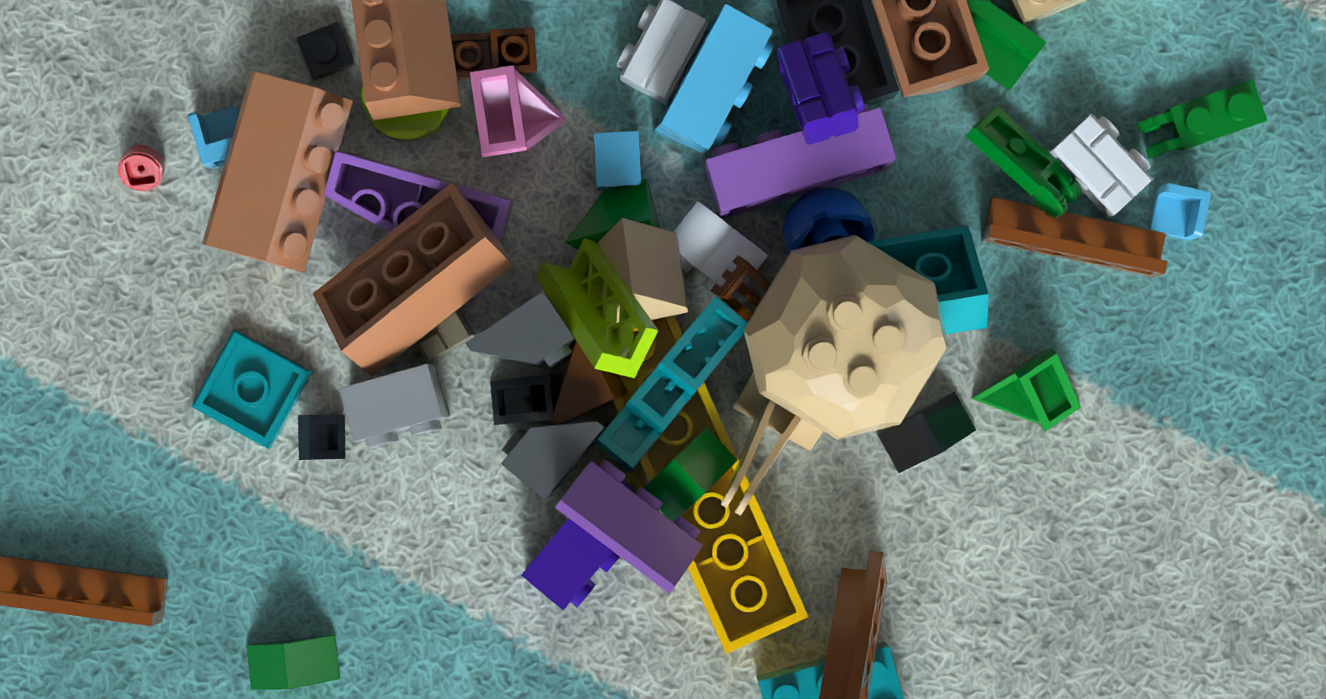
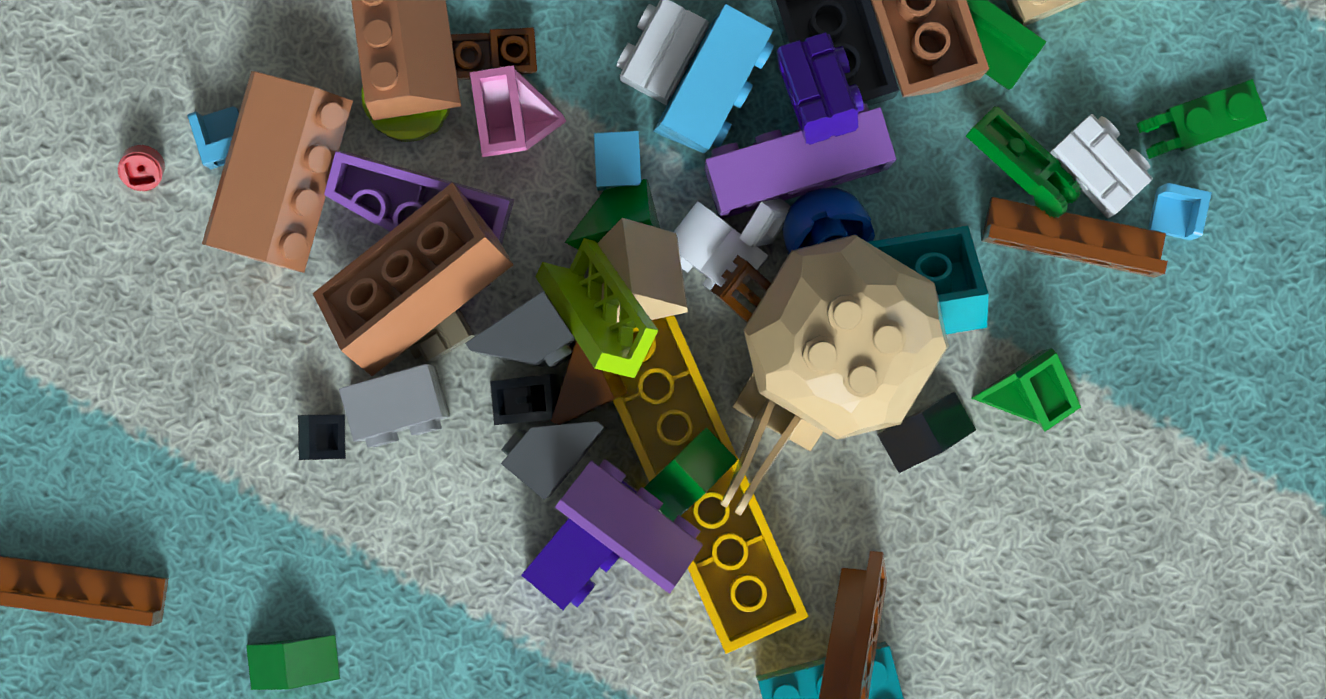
(252, 389): teal tile -> none
(325, 51): black plate -> none
(672, 384): teal slope -> none
(765, 223): none -> white tile

